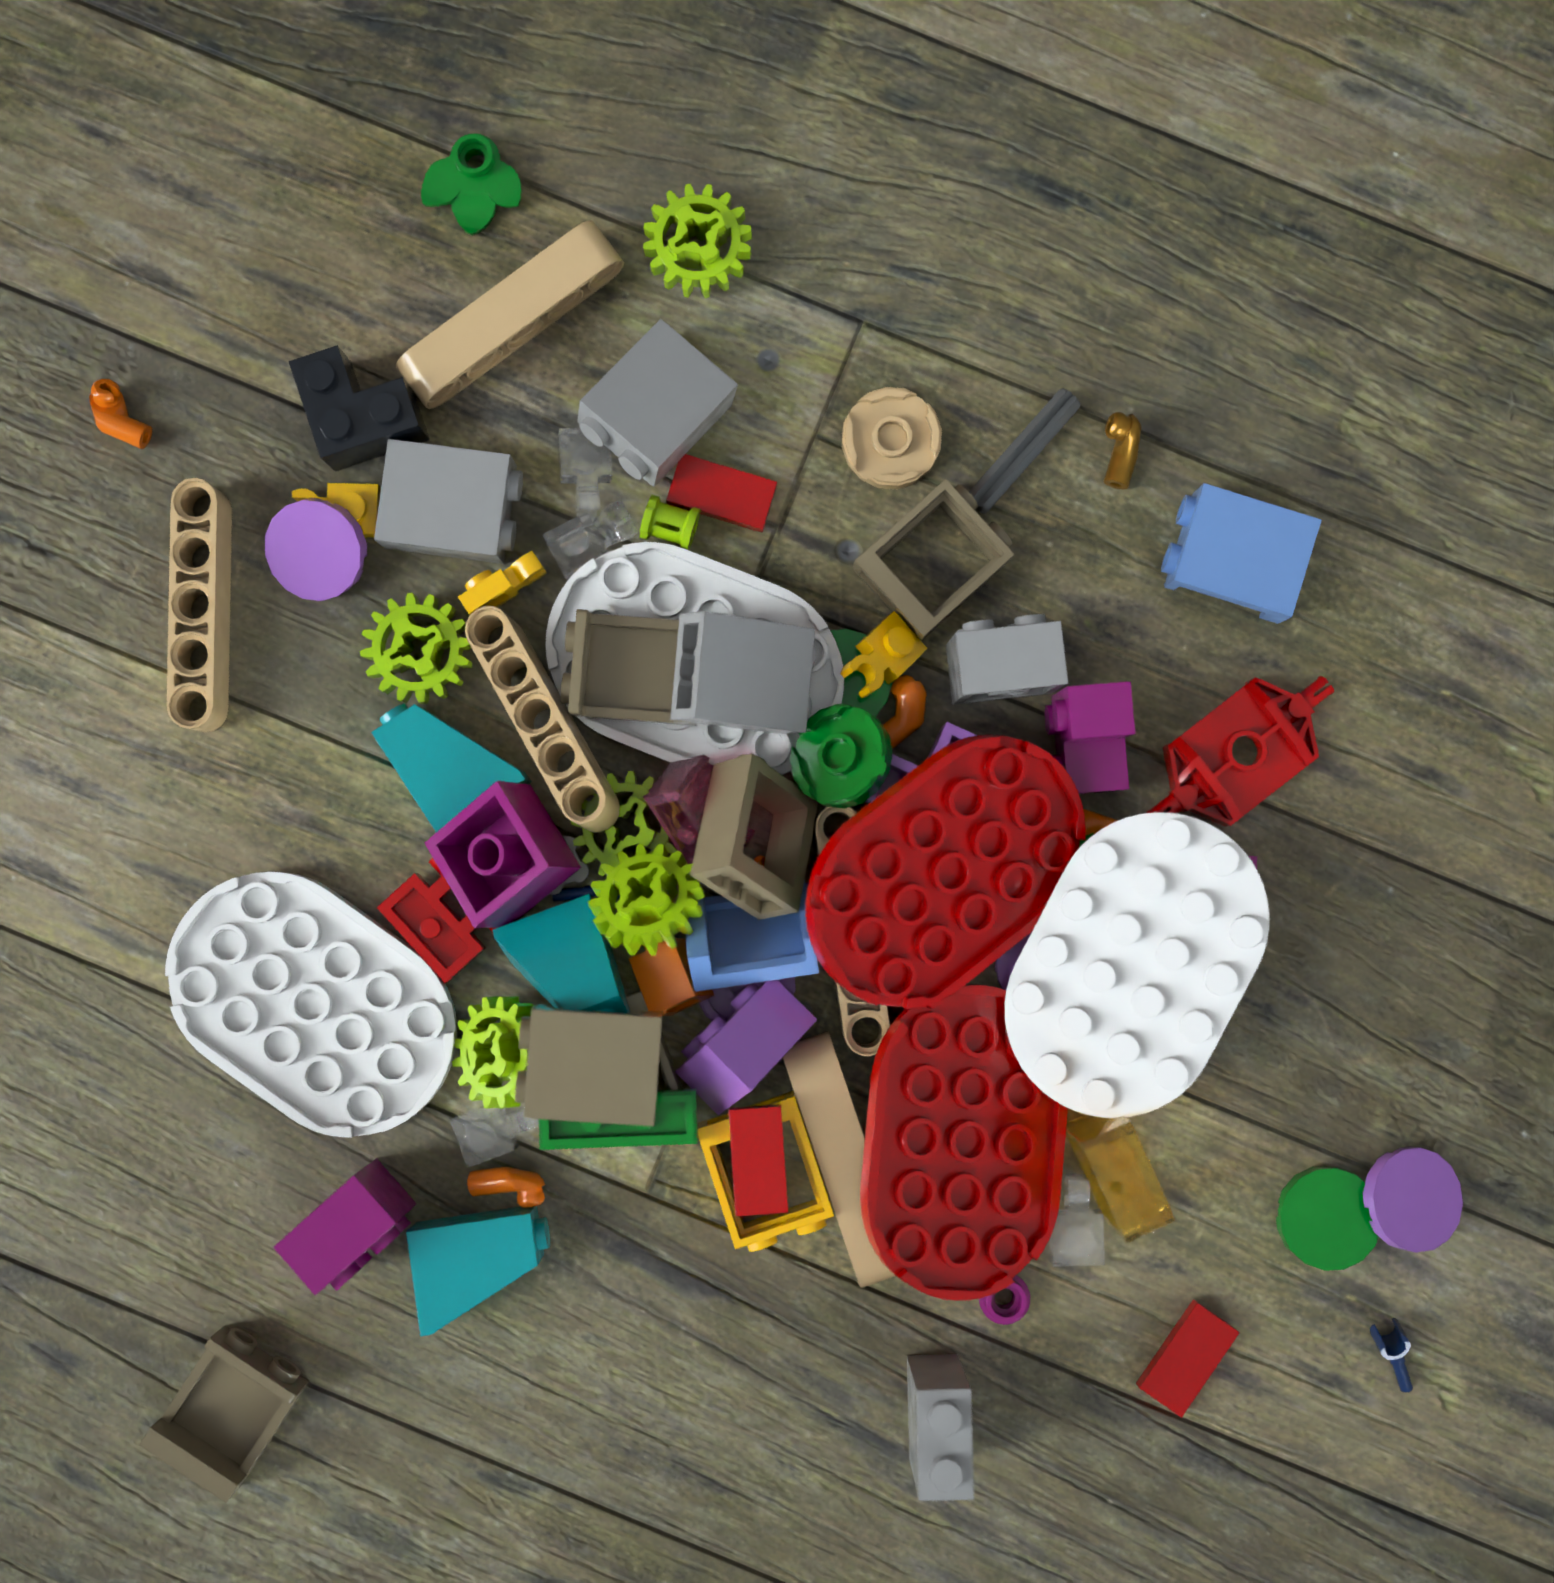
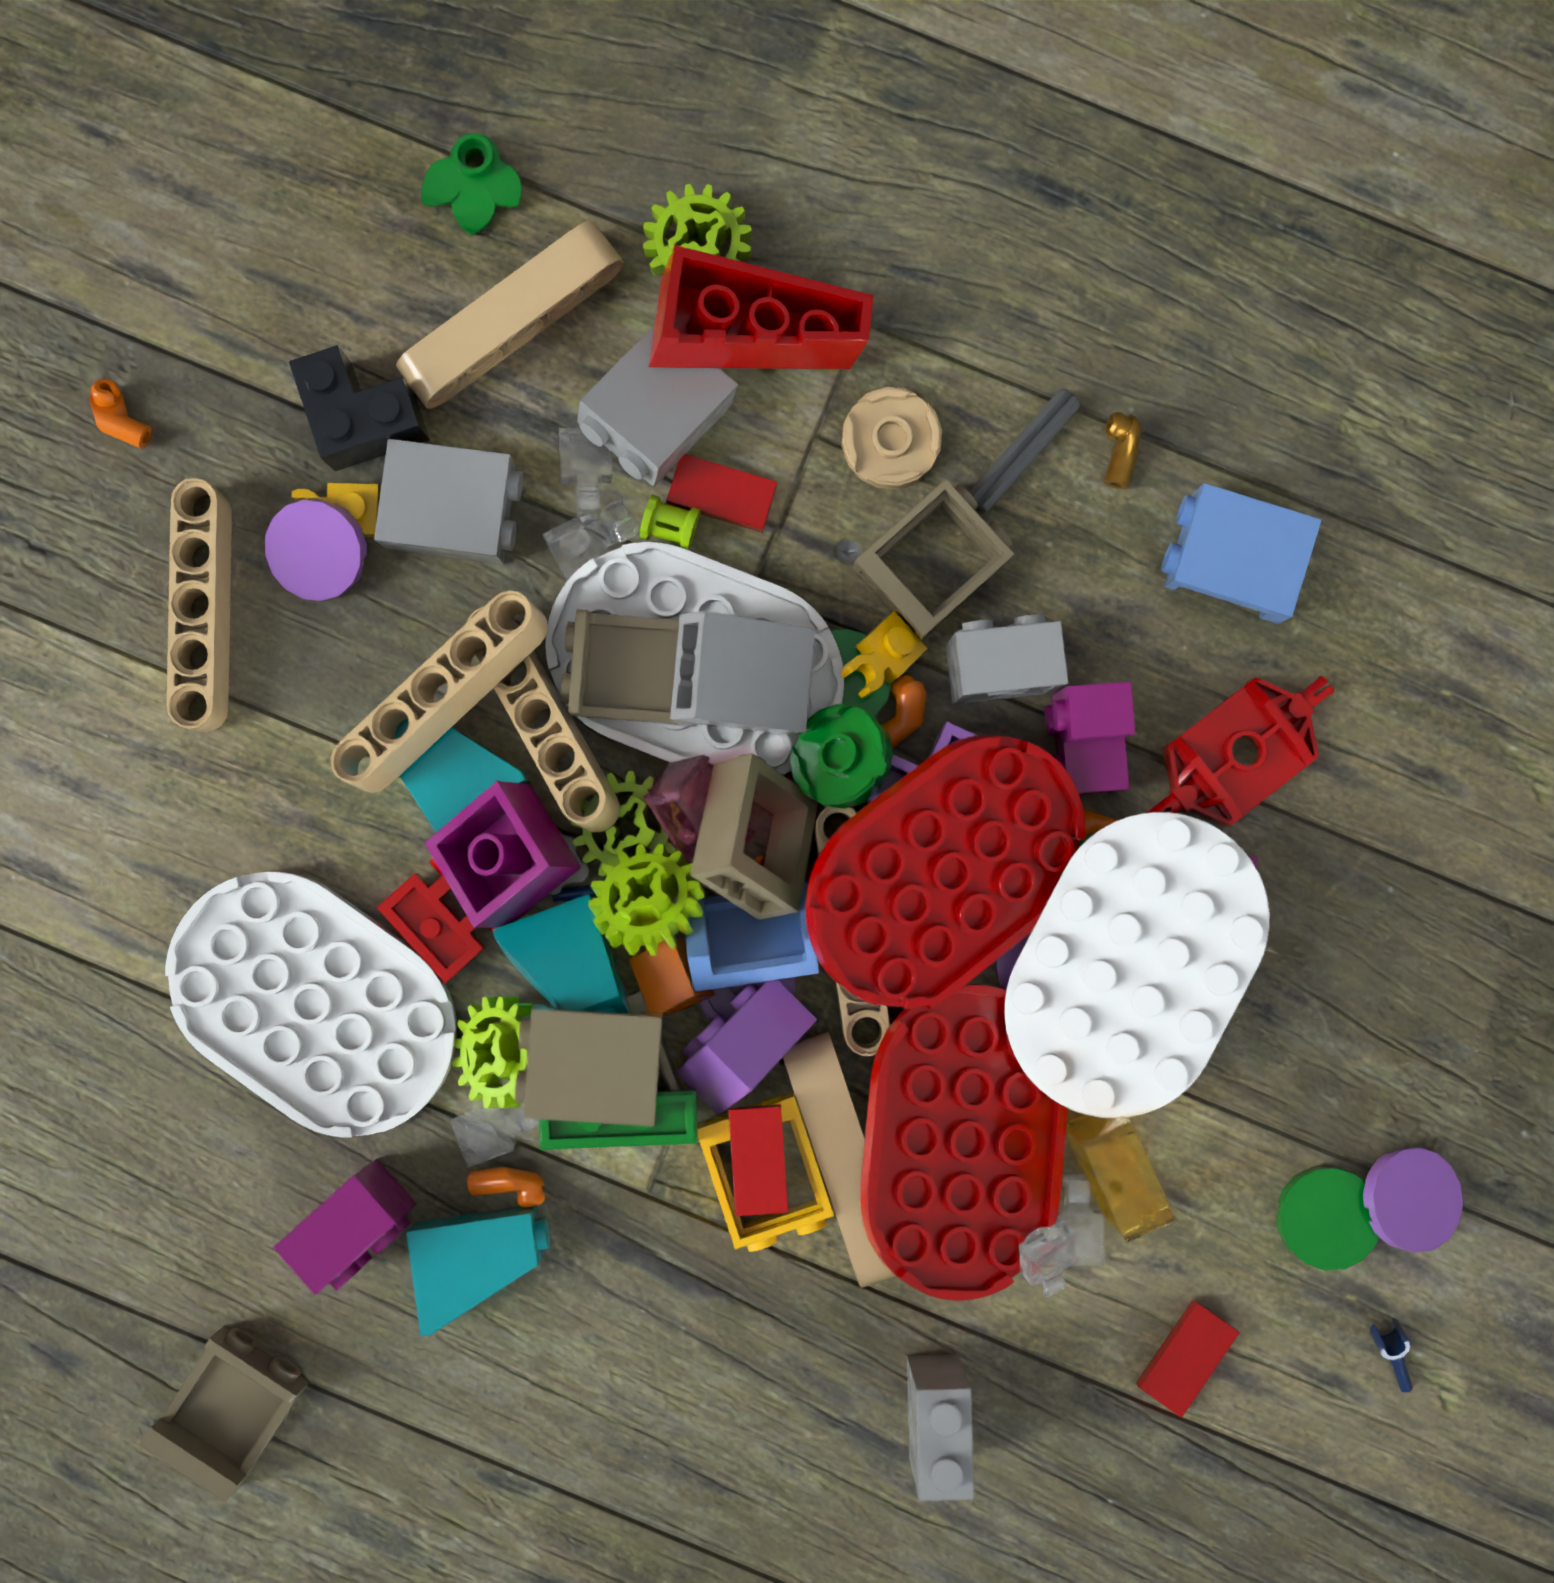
(406, 630): lime gear -> none
(415, 695): none -> tan beam
(501, 586): yellow plate -> none
(753, 317): none -> red wedge
(1009, 1312): magenta plate -> none
(1046, 1255): none -> clear plate

